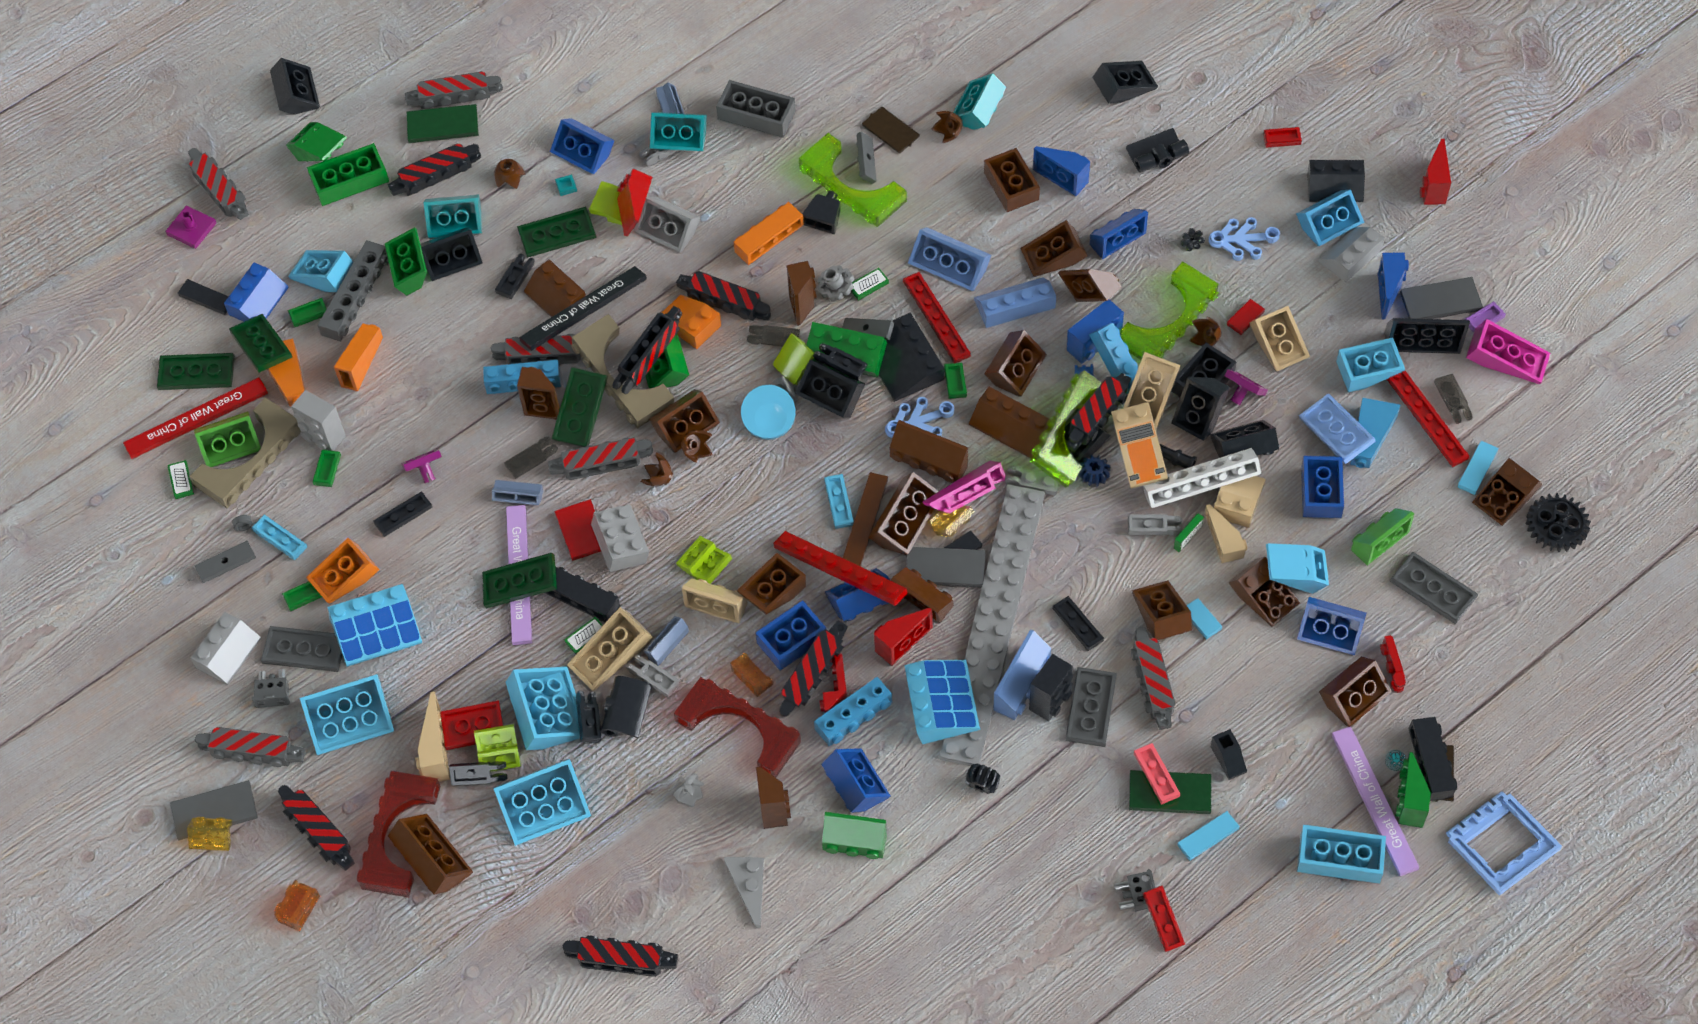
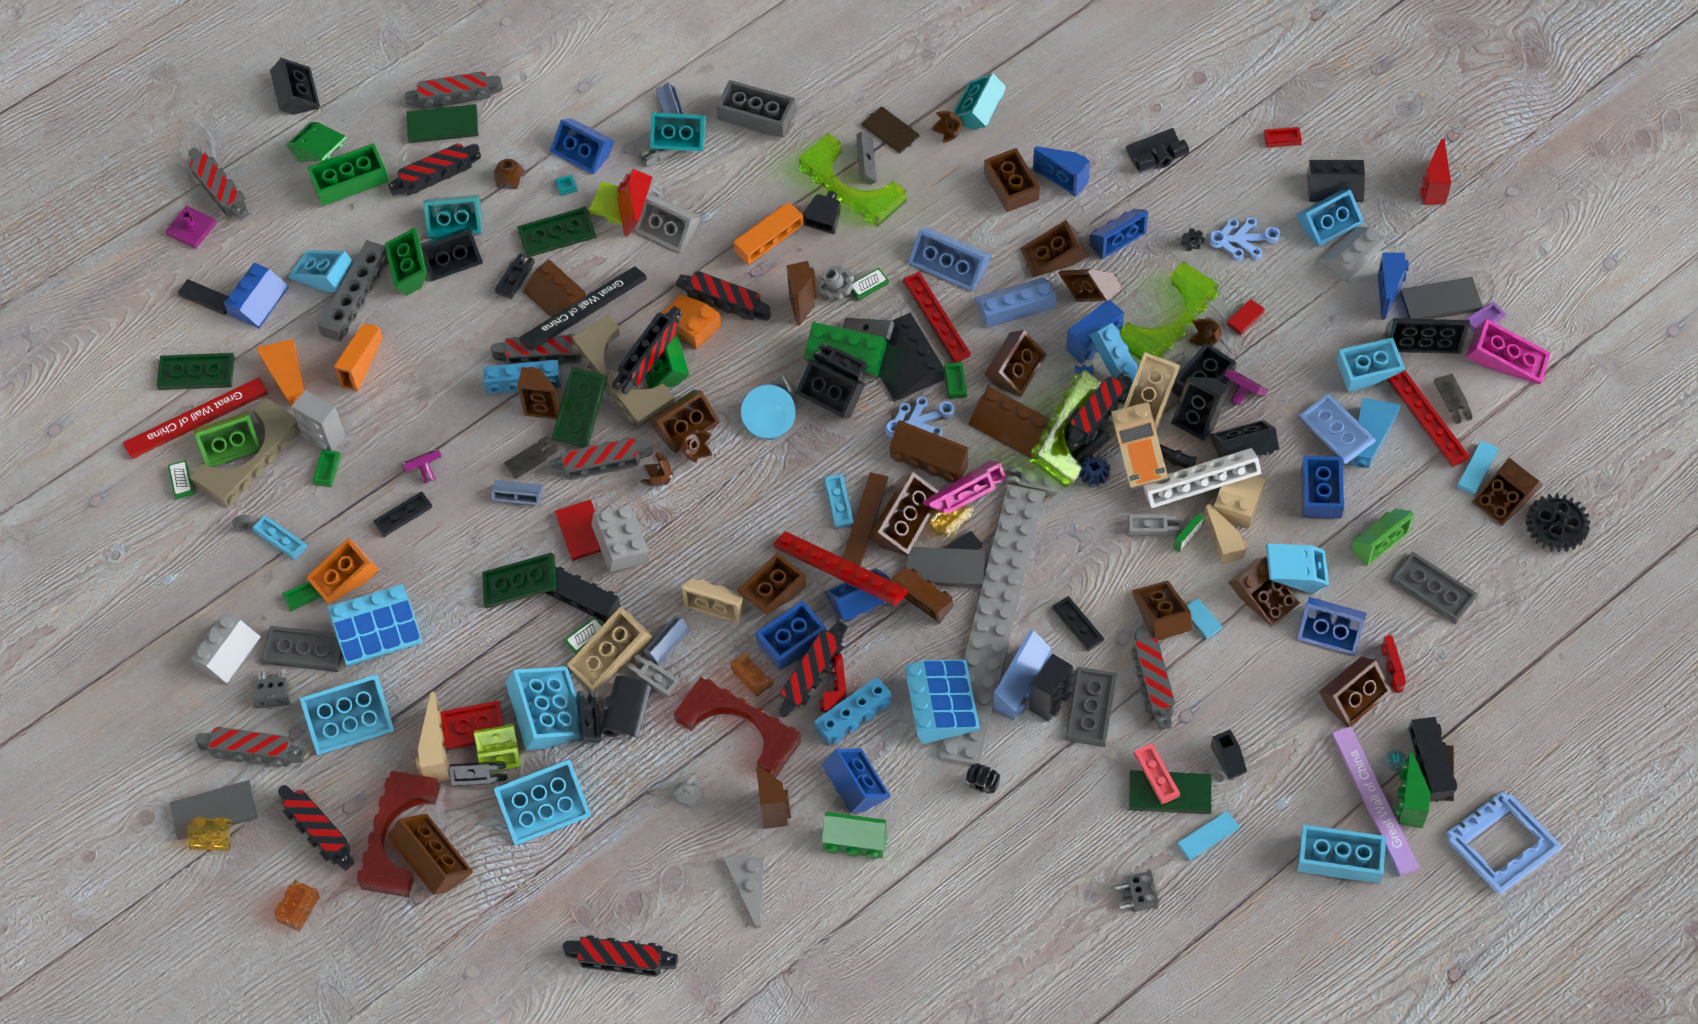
(217, 564): dark grey tile -> none
(260, 343): dark green tile -> none
(307, 312): green tile -> none
(518, 551): lavender tile -> none
(704, 560): lime slope -> none
(770, 335): clear smoke hinge -> none
(793, 359): lime slope -> none
(901, 634): red slope -> none
(1123, 80): black slope -> none
(1163, 918): red tile -> none
(1280, 338): tan slope -> none

